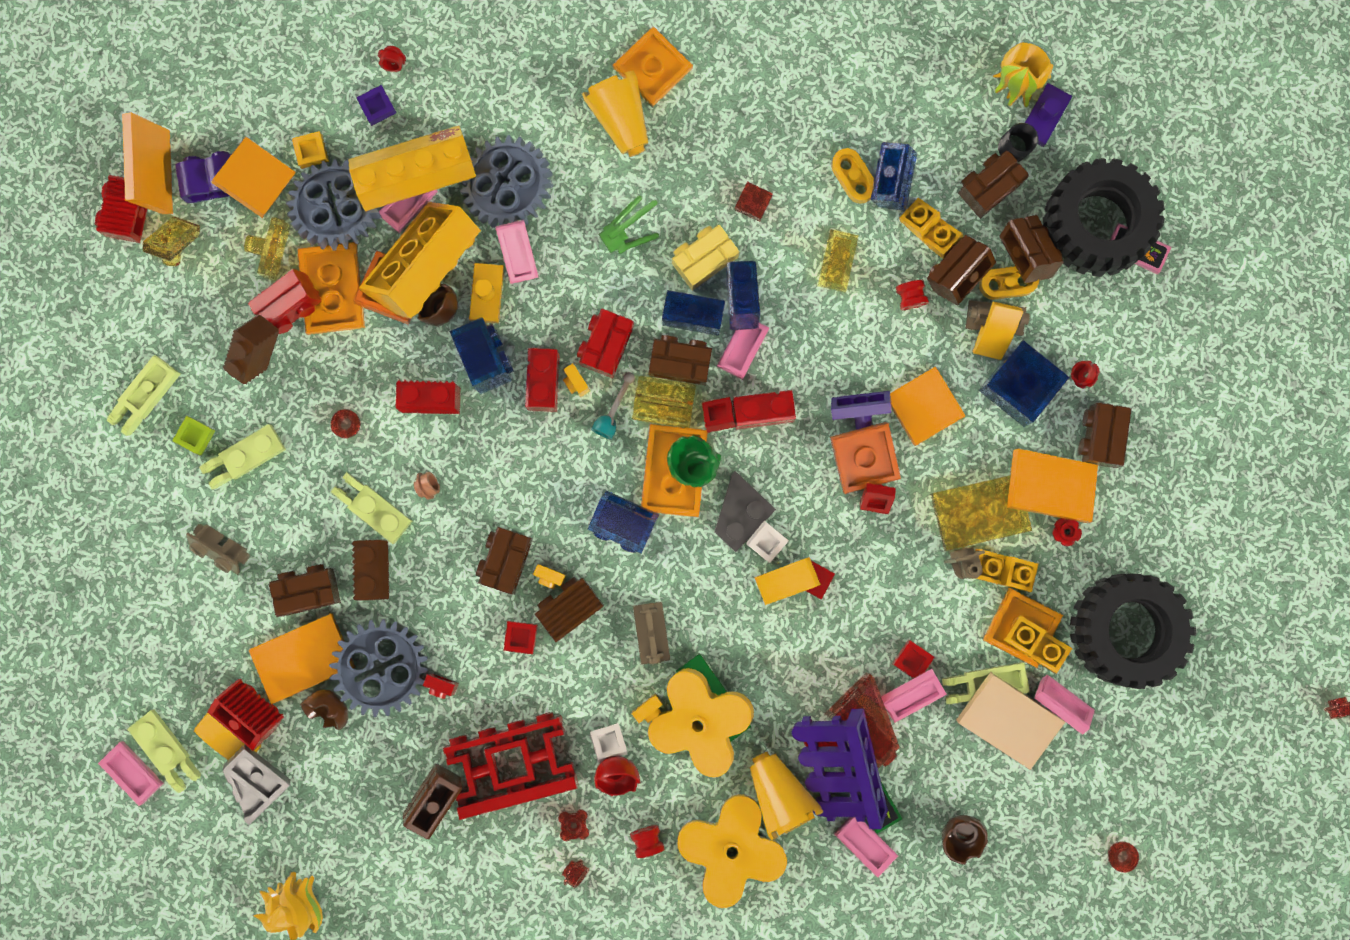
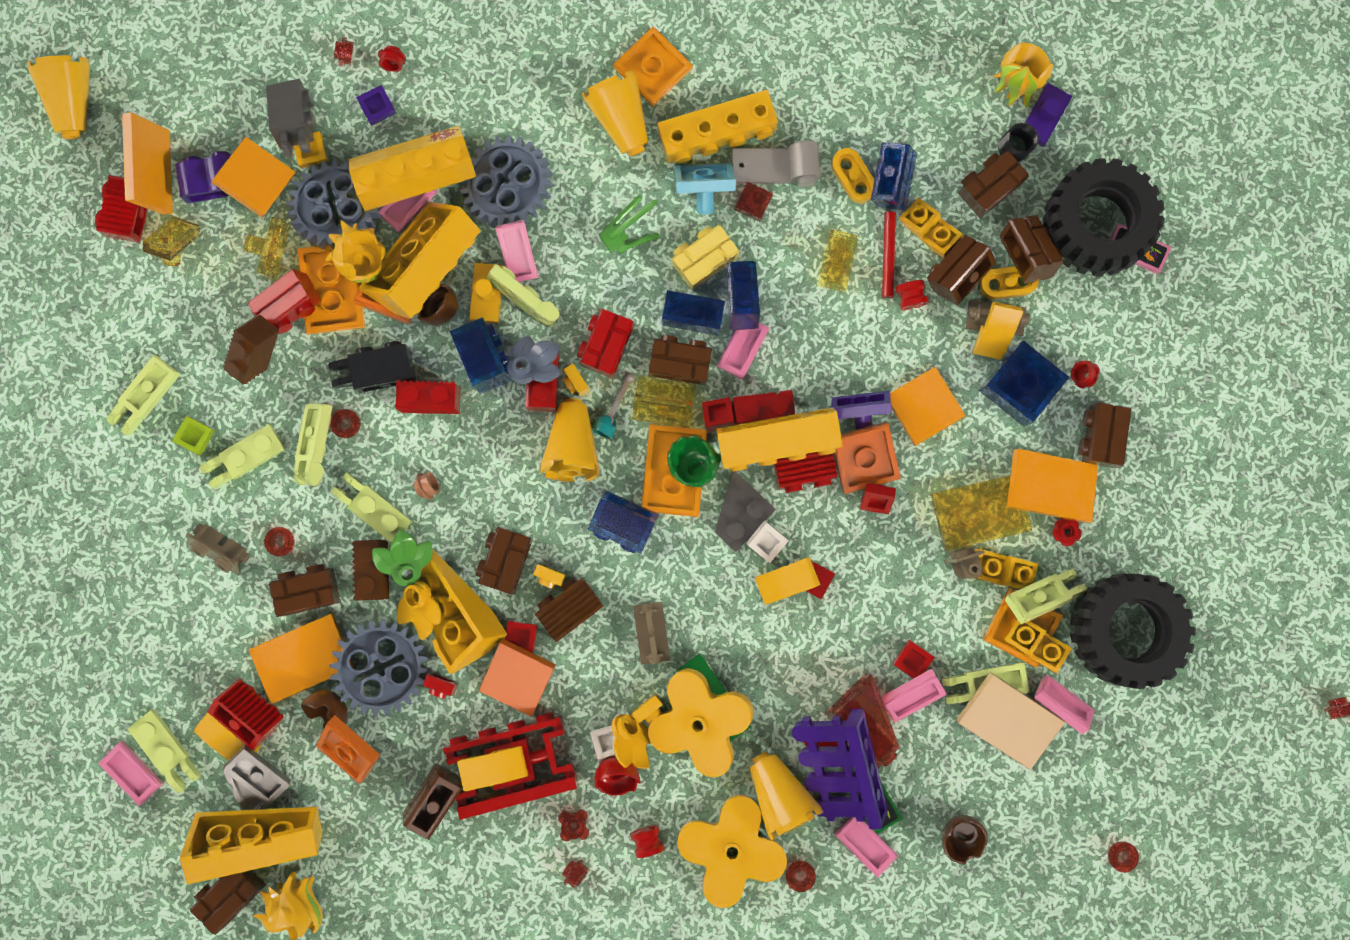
(63, 92): none -> yellow cone
(225, 899): none -> reddish brown brick
(248, 840): none -> yellow wedge
(271, 536): none -> clear red plate
(291, 115): none -> dark grey hinge
(312, 444): none -> yellowish green hinge
(344, 51): none -> clear red plate
(347, 749): none -> orange tile
(357, 253): none -> yellow hair
(375, 368): none -> black hinge
(403, 555): none -> bright green plate
(419, 608): none -> yellow plate
(467, 623): none -> yellow wedge
(492, 768): none -> yellow slope
(517, 677): none -> orange tile
(523, 296): none -> yellowish green hinge
(536, 359): none -> sand blue plate
(570, 444): none -> yellow cone
(630, 741): none -> yellow plate
(704, 181): none -> medium azure tile
(717, 127): none -> yellow brick
(777, 165): none -> light grey door
(779, 438): none -> yellow brick
(807, 883): none -> clear red plate
(812, 469): none -> red brick
(889, 254): none -> red bar
(1044, 596): none -> yellowish green hinge

